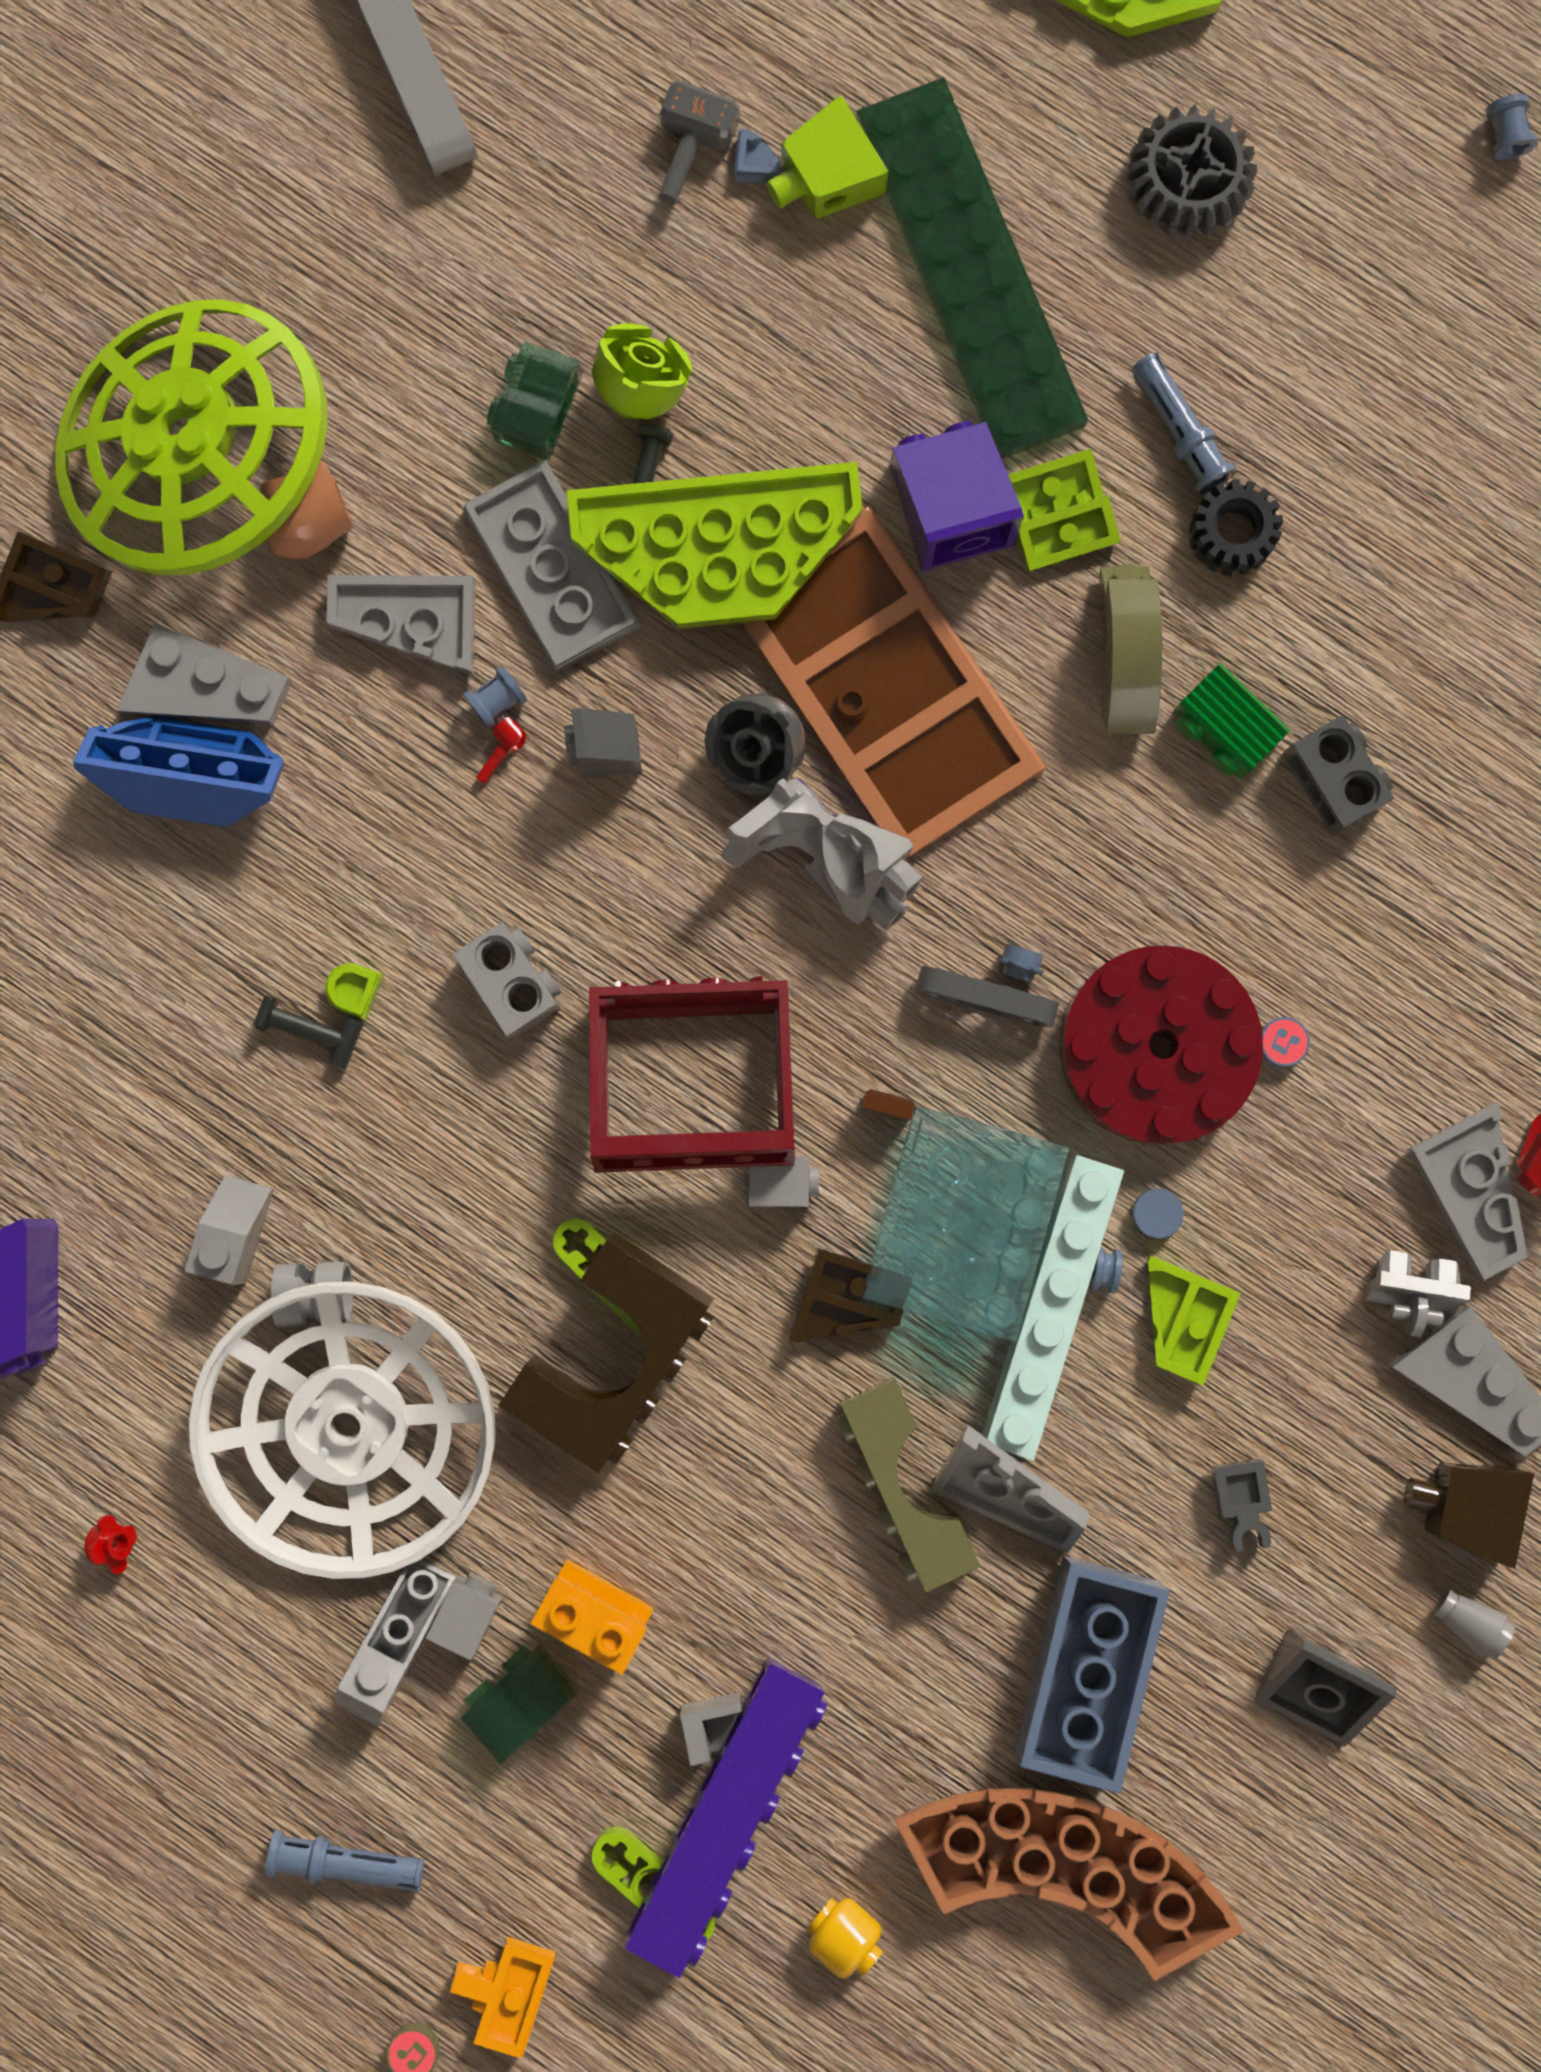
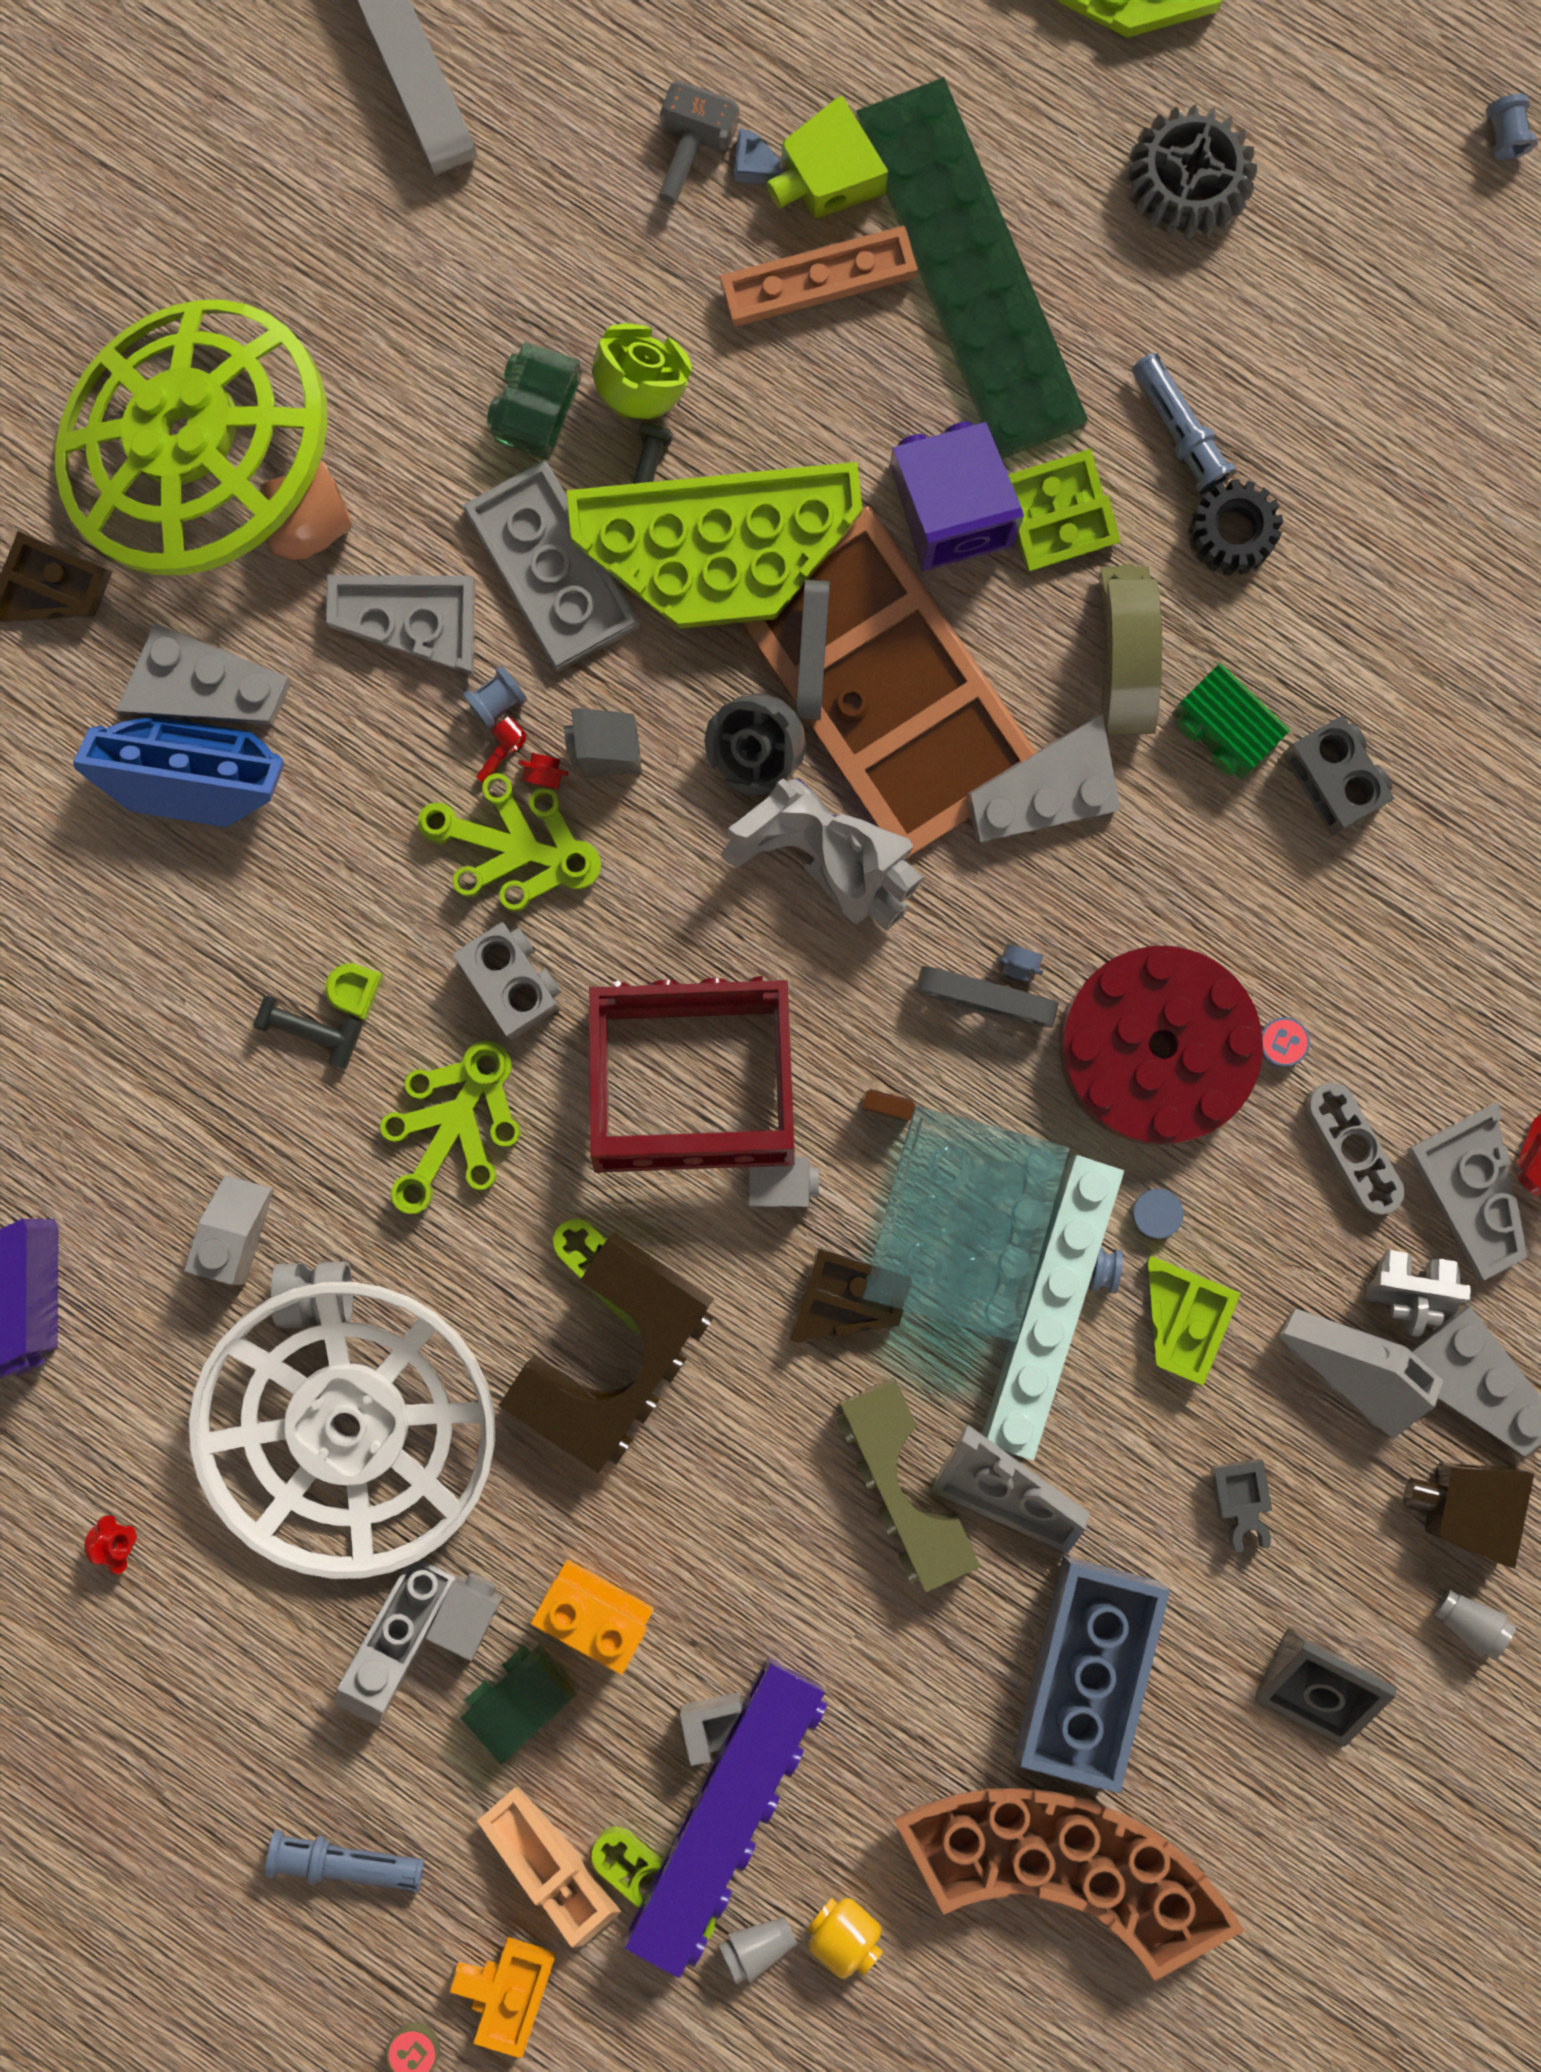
(456, 1120): none -> lime plant
(517, 847): none -> lime plant
(542, 770): none -> red plate
(549, 1868): none -> light nougat slope
(756, 1948): none -> light grey cone
(812, 649): none -> dark grey beam
(818, 276): none -> nougat plate
(1052, 787): none -> light grey wing
(1362, 1186): none -> light grey beam
(1371, 1372): none -> light grey slope

